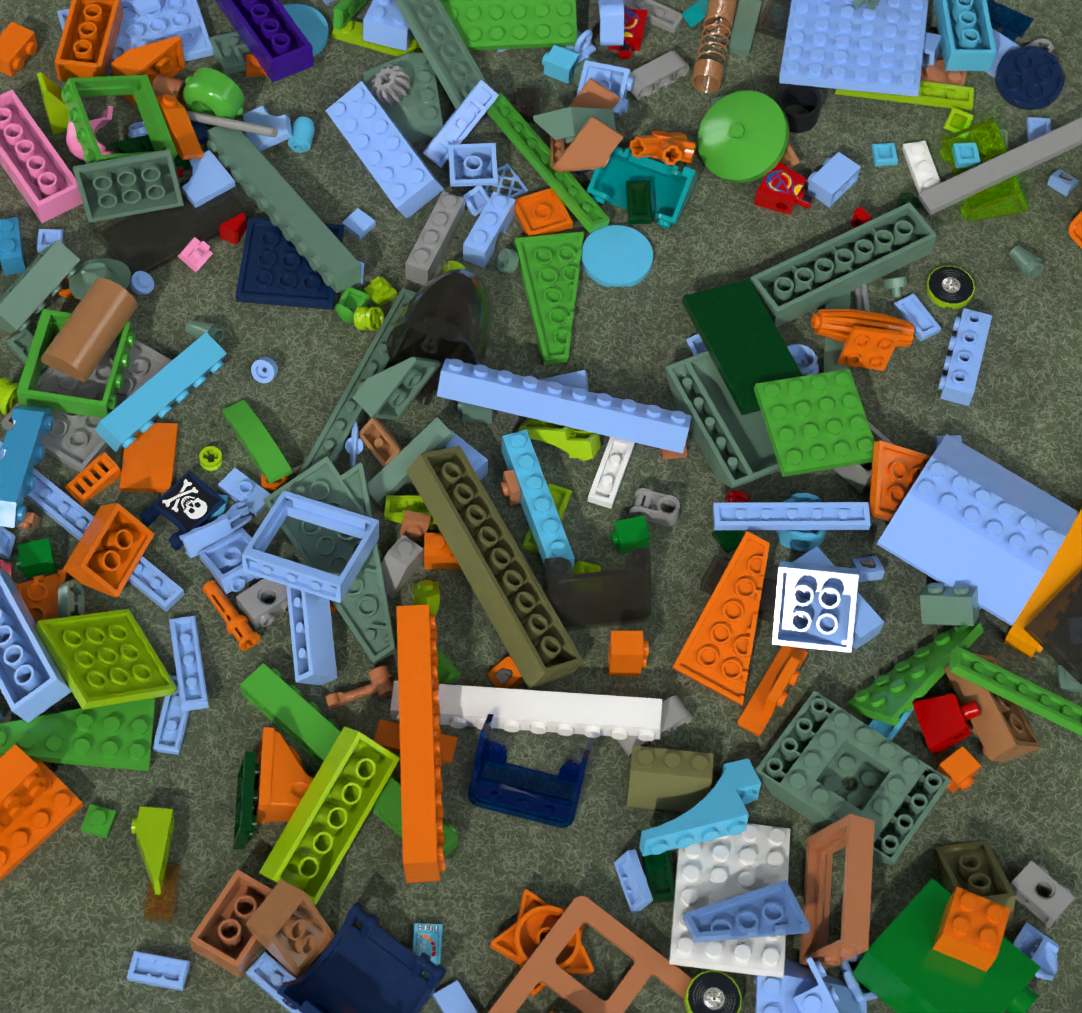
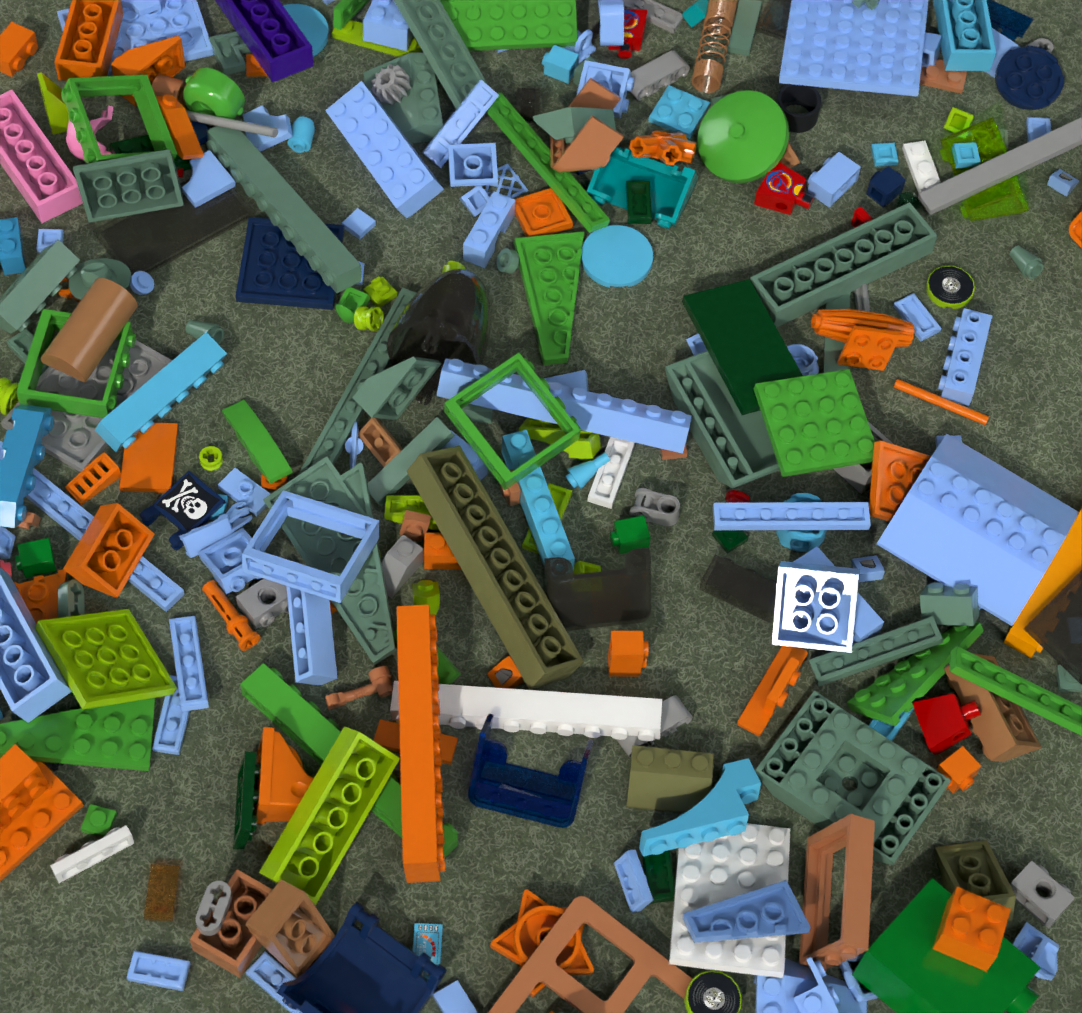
(92, 853): none -> white plate
(137, 129): light blue plate -> none
(154, 837): lime slope -> none
(195, 254): bright pink tile -> none
(207, 905): none -> light grey beam
(233, 229): red slope -> none
(264, 370): light blue tile -> none
(435, 238): light grey brick -> none
(540, 388): none -> bright green window
(582, 473): none -> medium azure cone
(679, 111): none -> medium azure plate
(724, 635): orange wing -> none
(876, 651): none -> sand green plate
(885, 186): none -> dark blue brick
(895, 284): sand green tile -> none
(929, 94): lime plate -> none
(941, 402): none -> orange bar

